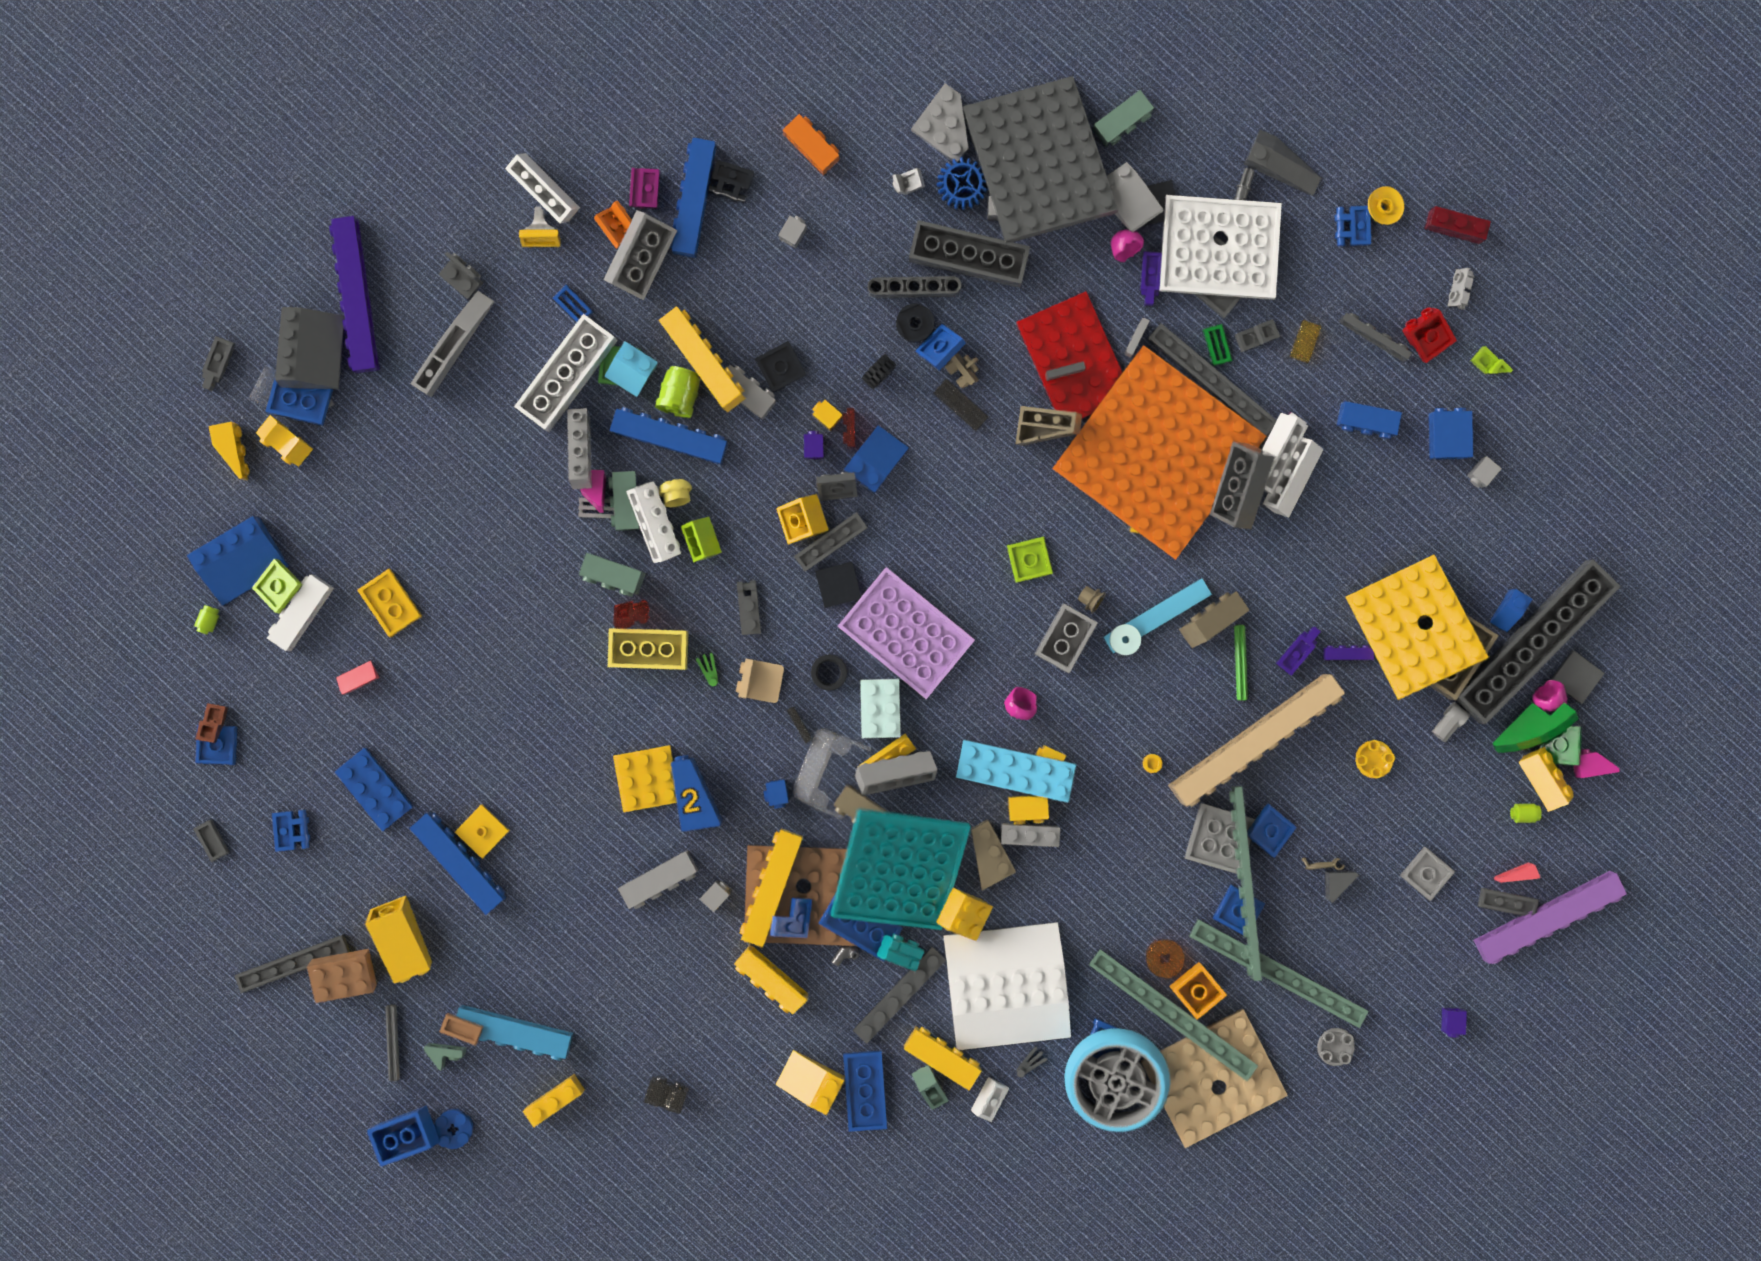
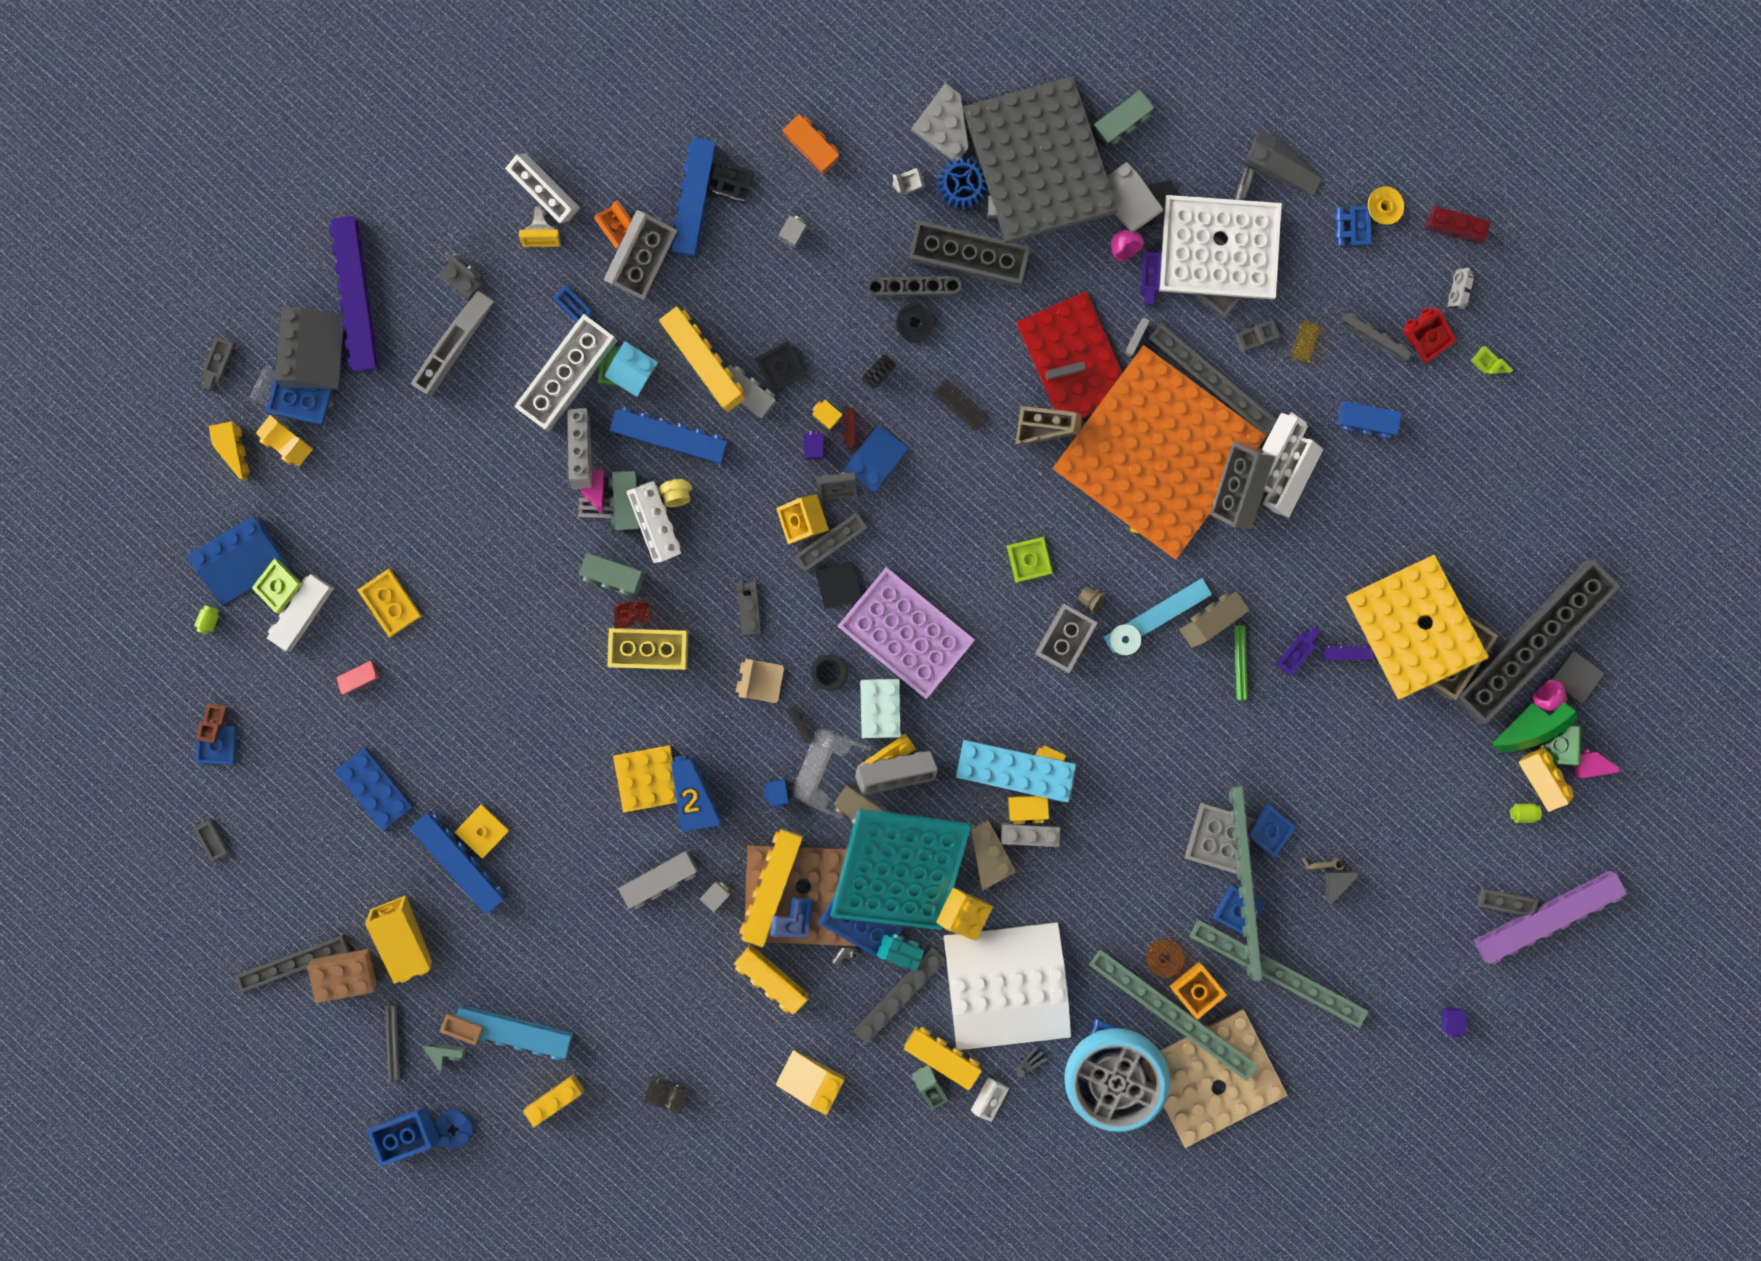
(285, 831): blue plate -> none
(644, 188): magenta plate -> none
(678, 392): lime piece -> none
(706, 543): lime brick -> none
(711, 675): bright green piece -> none
(865, 1091): blue plate -> none
(940, 347): blue plate -> none
(968, 377): dark tan hips -> none
(1021, 703): dark pink hair -> none
(1152, 763): yellow tile -> none
(1210, 347): green tile -> none
(1256, 739): tan brick -> none
(1336, 1047): light grey dish -> none
(1374, 759): yellow dish -> none
(1427, 873): light grey tile -> none
(1450, 434): blue brick -> none
(1453, 718): light grey piece -> none
(1483, 472): light grey brick -> none
(1510, 609): blue slope -> none
(1524, 872): coral slope -> none

